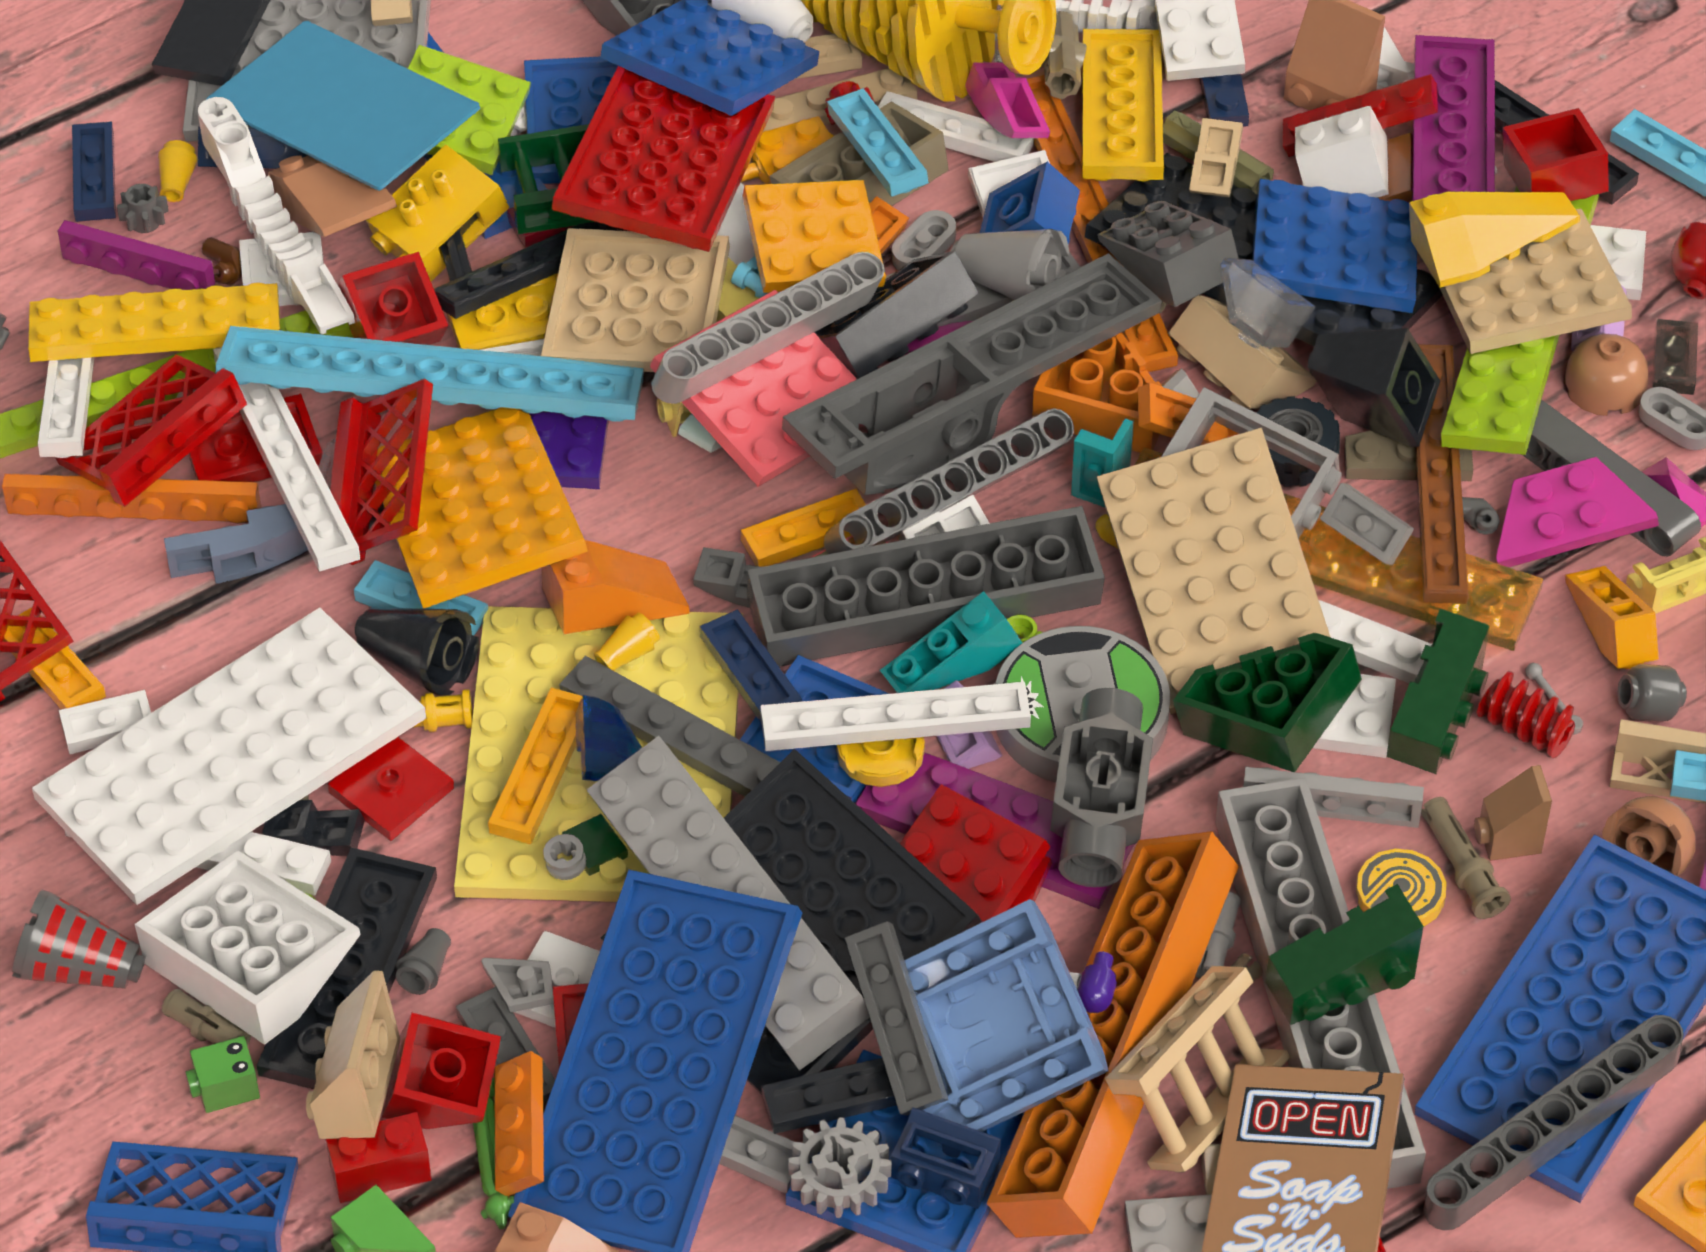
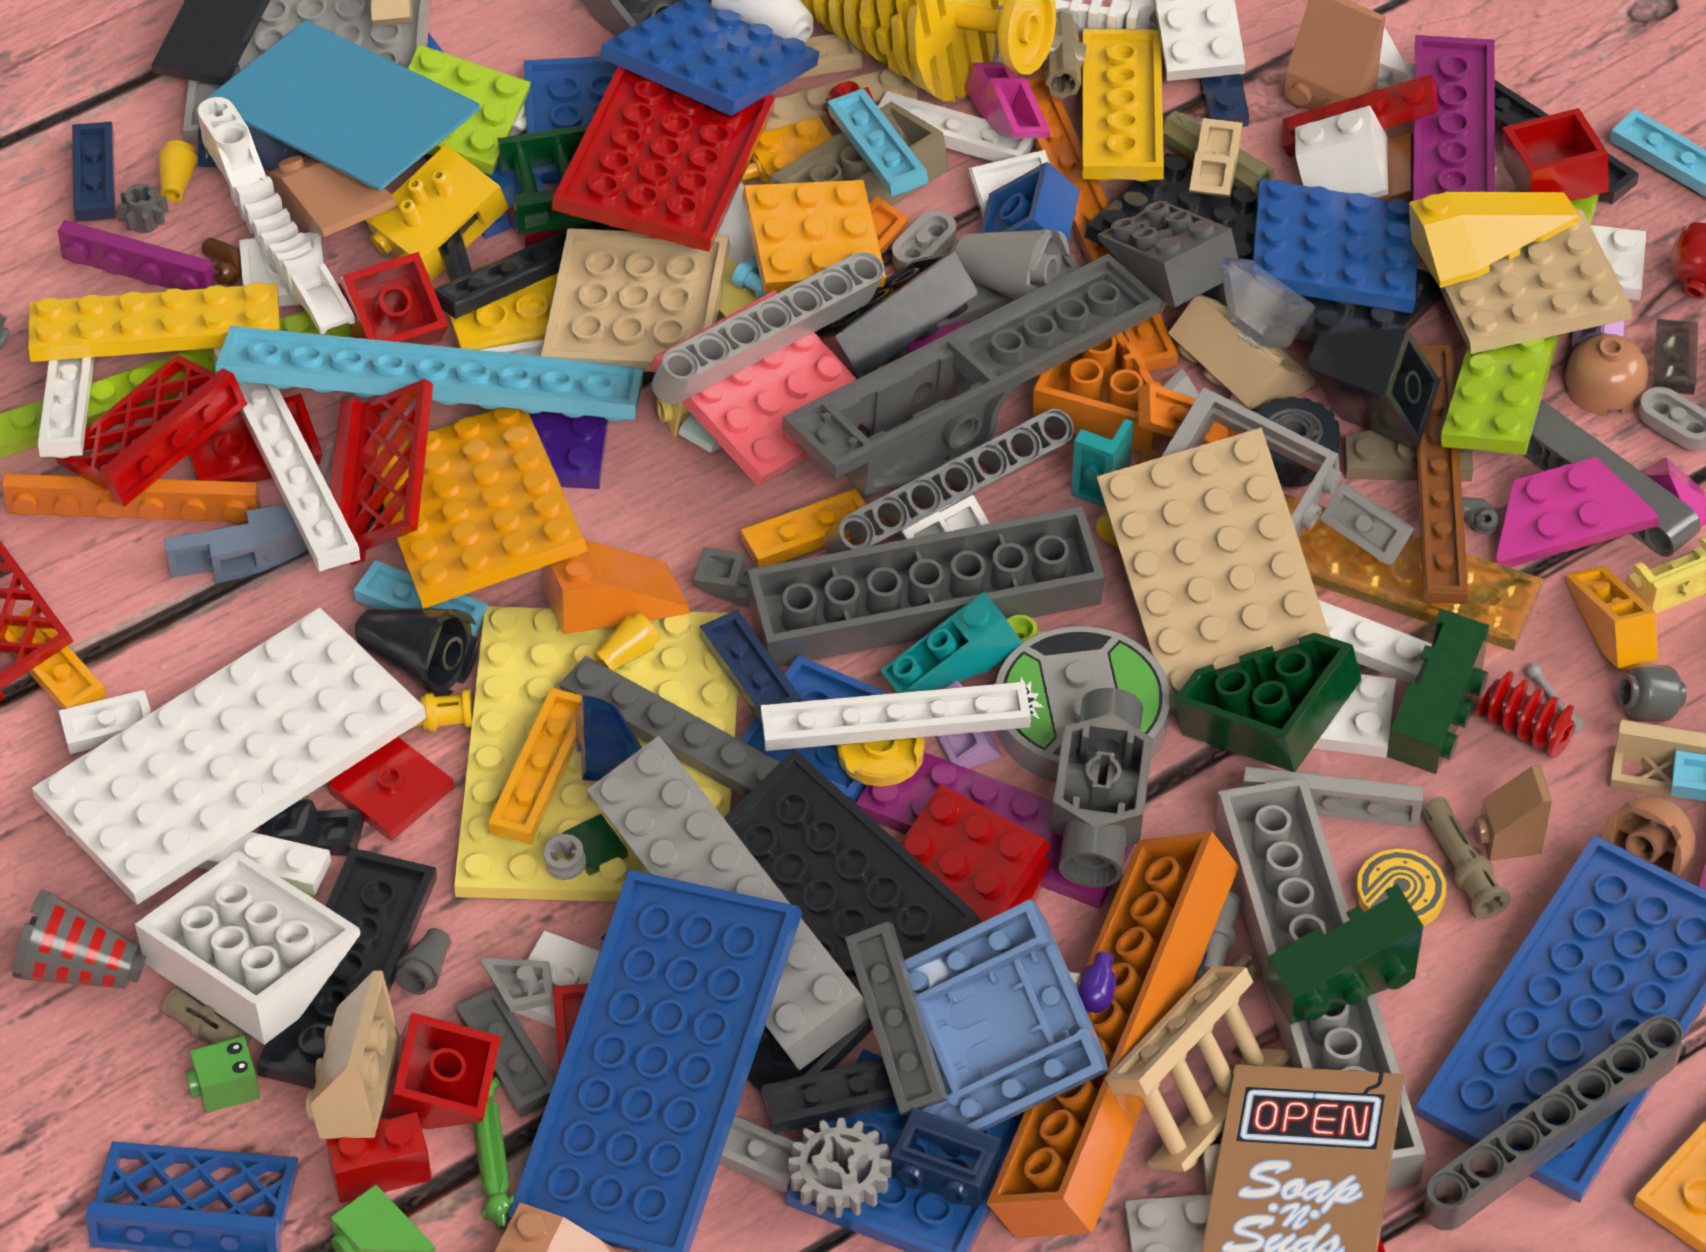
(519, 1124): orange plate -> none

